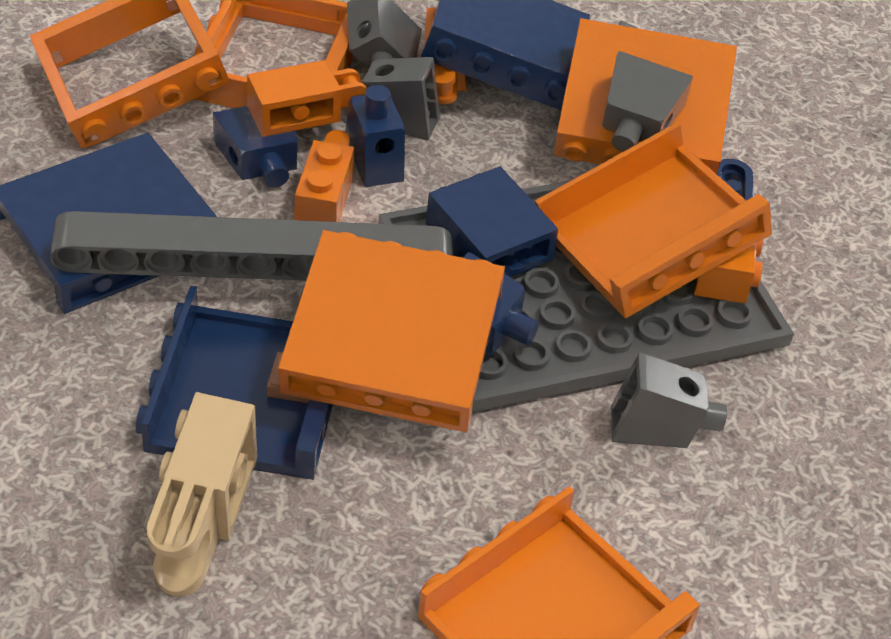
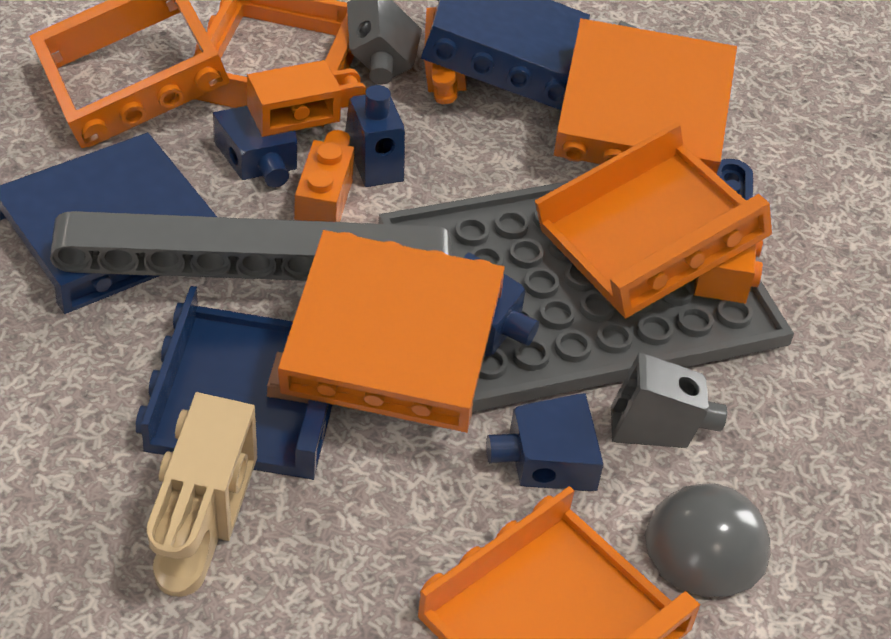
(412, 91): dark grey torso -> none
(493, 221): dark blue brick -> none
(551, 445): none -> dark blue torso
(643, 99): dark grey torso -> none
(708, 540): none -> dark grey cylinder

